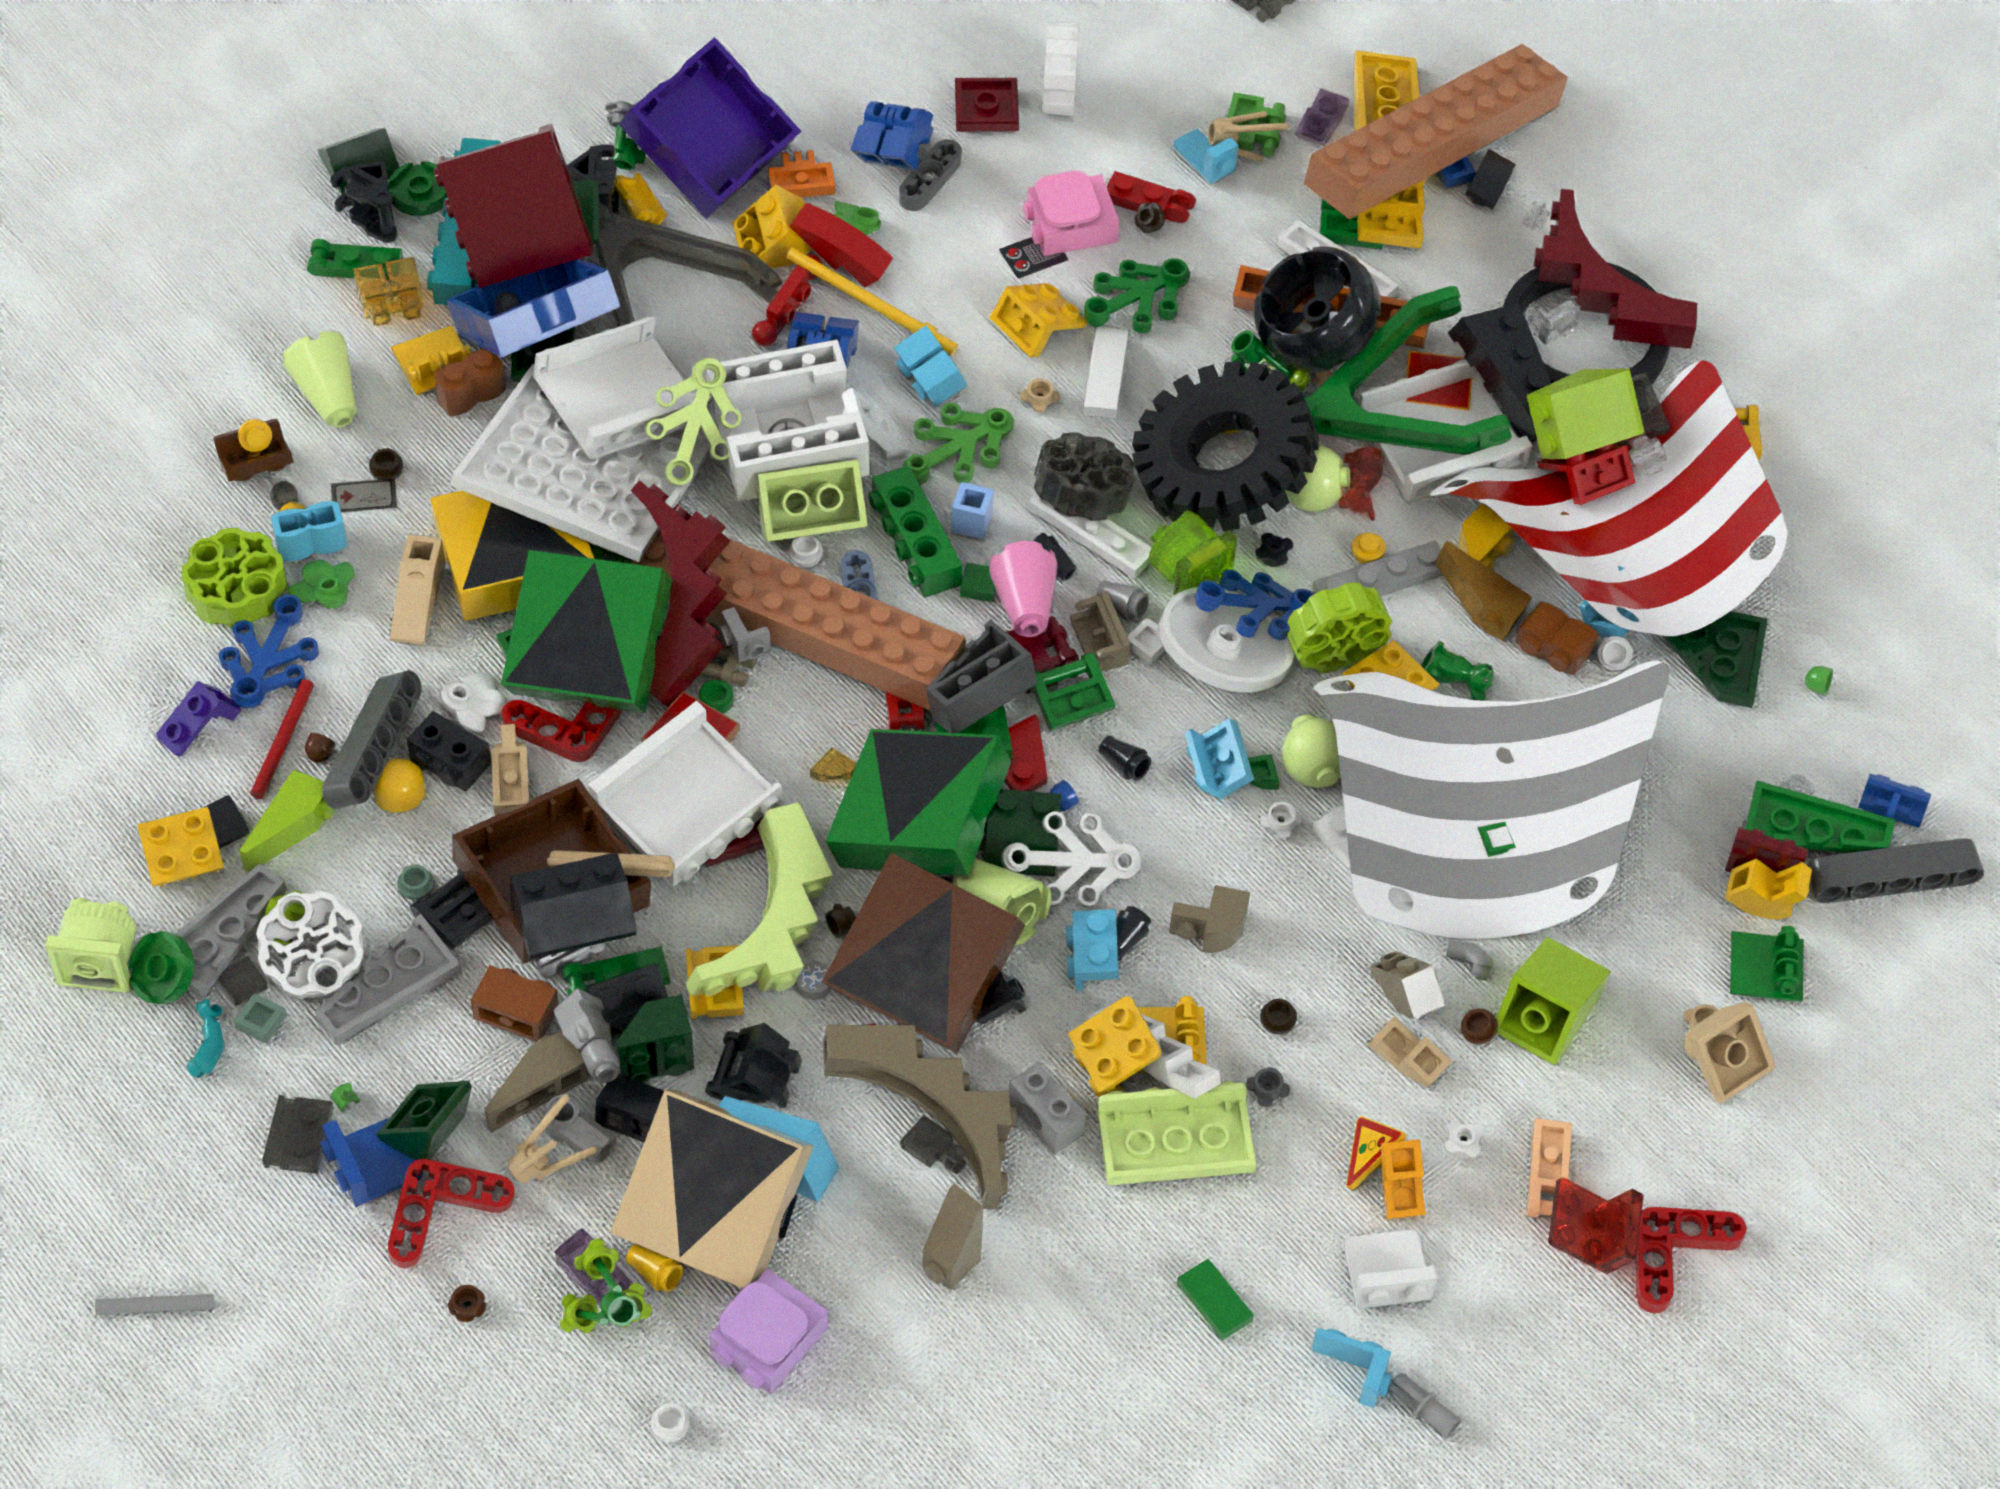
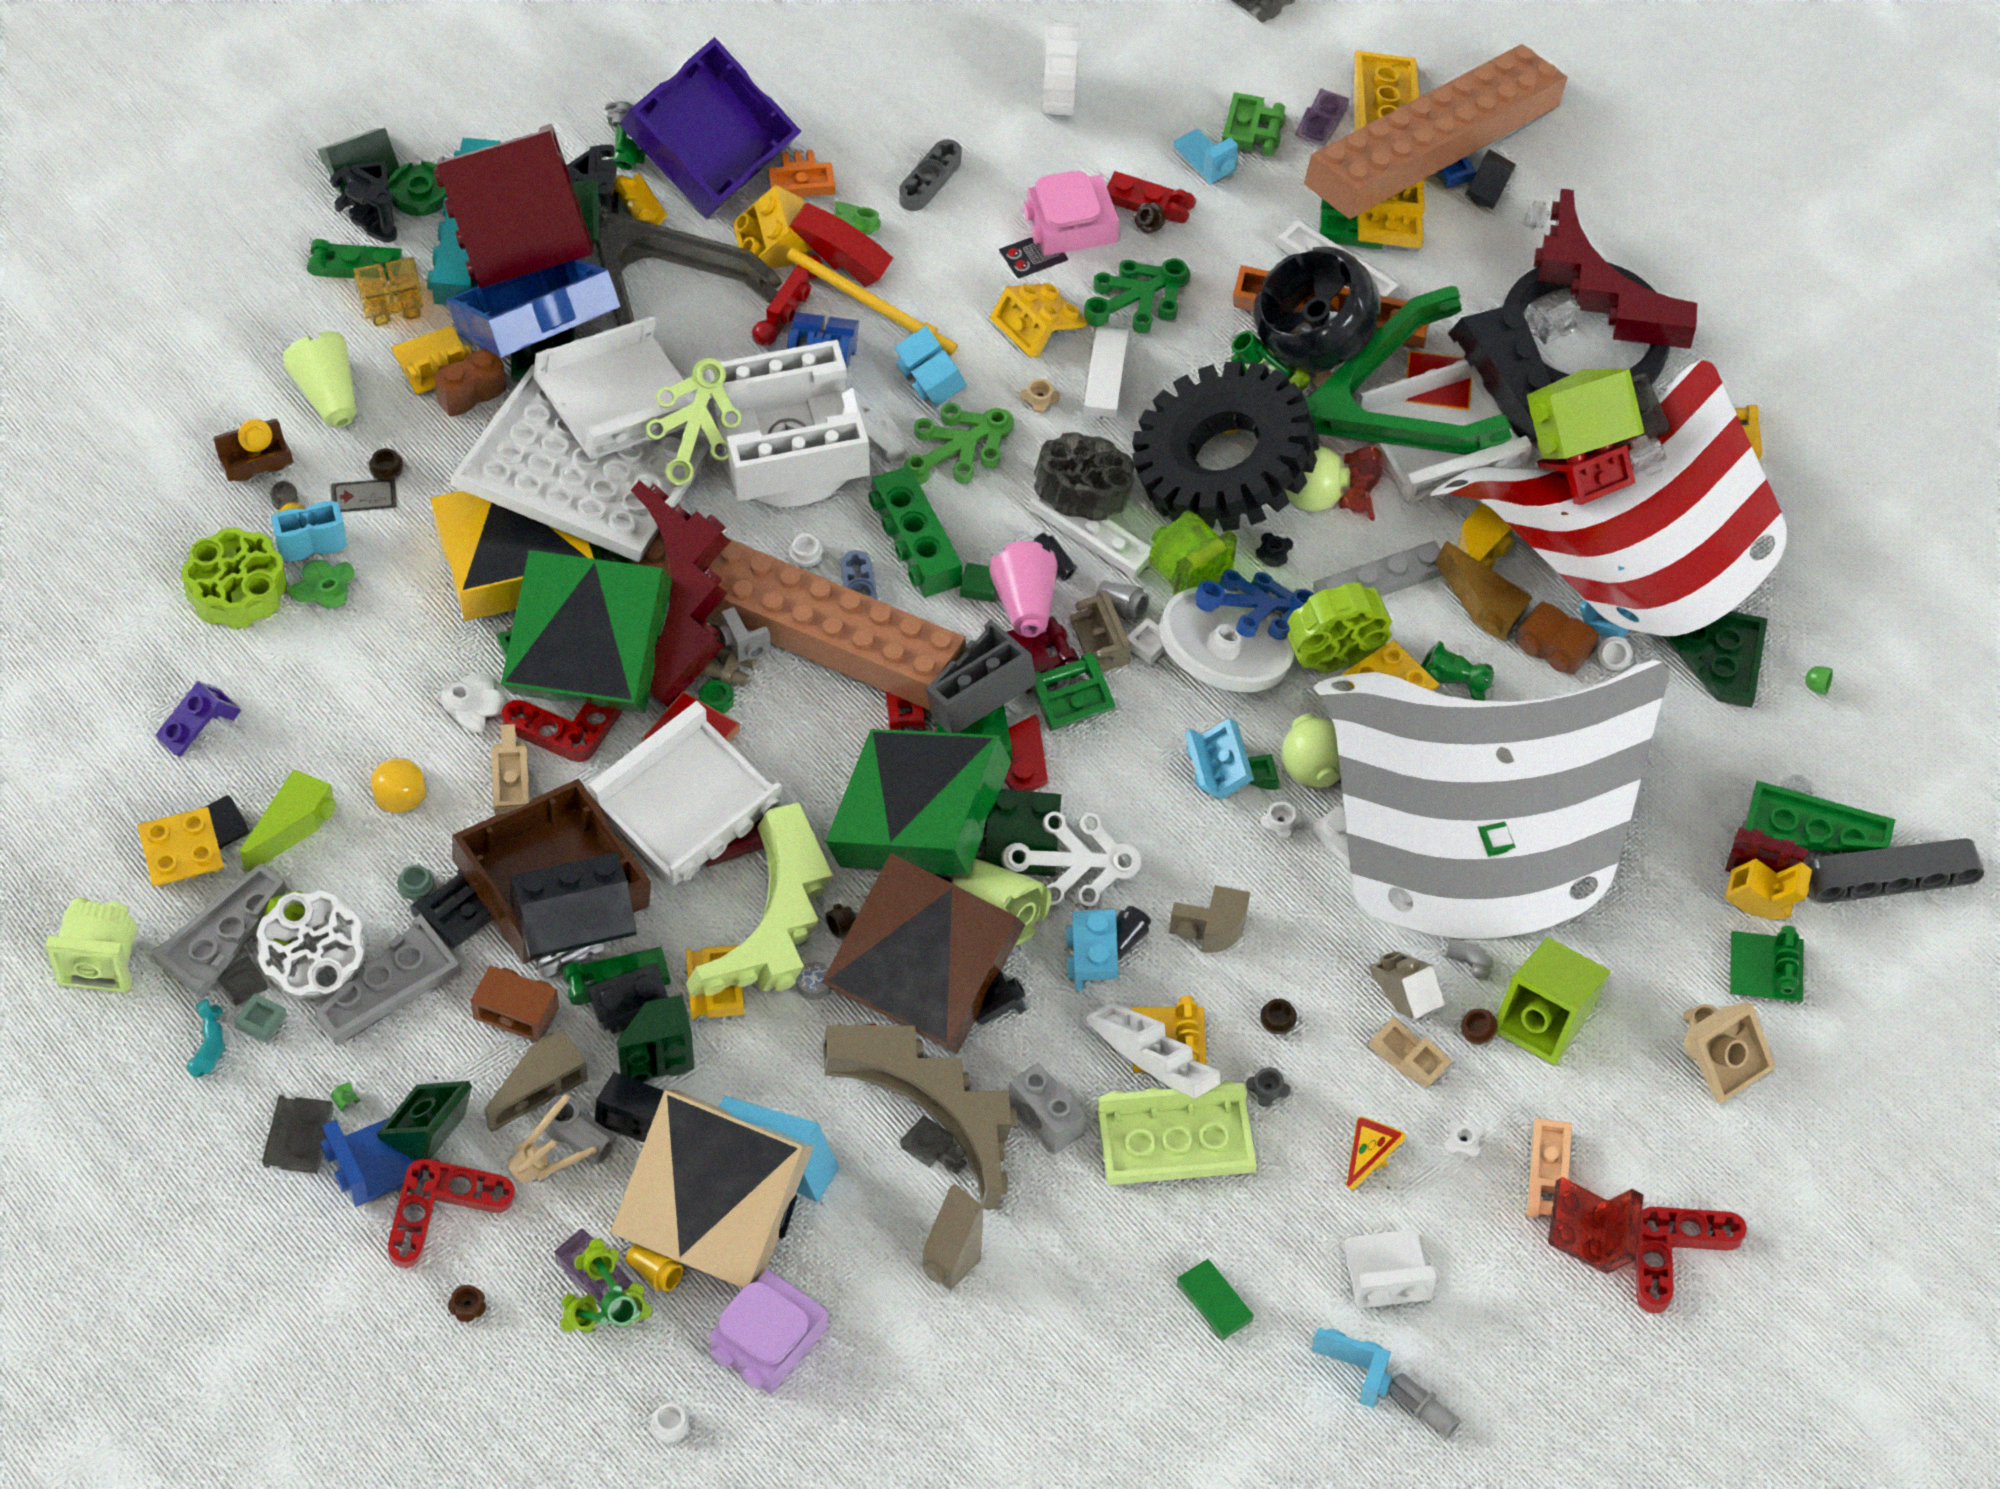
(154, 1304): light grey bar -> none
(161, 967): green tile -> none
(267, 657): blue plant -> none
(282, 739): red bar -> none
(319, 747): reddish brown hinge -> none
(372, 740): dark grey beam -> none
(417, 588): tan slope -> none
(449, 751): black brick -> none
(506, 301): clear smoke hinge -> none
(587, 1030): light grey piece -> none
(632, 863): tan axle -> none
(763, 1068): black piece -> none
(811, 500): yellowish green slope -> none
(833, 766): clear yellow tile -> none
(892, 135): blue hips -> none
(972, 510): light blue brick -> none
(986, 104): dark red plate -> none
(1068, 795): blue hinge -> none
(1114, 1045): yellow bracket -> none
(1128, 759): black cone -> none
(1226, 127): tan plant -> none
(1368, 547): yellow plate -> none
(1402, 1179): light orange slope -> none
(1894, 800): blue hips -> none

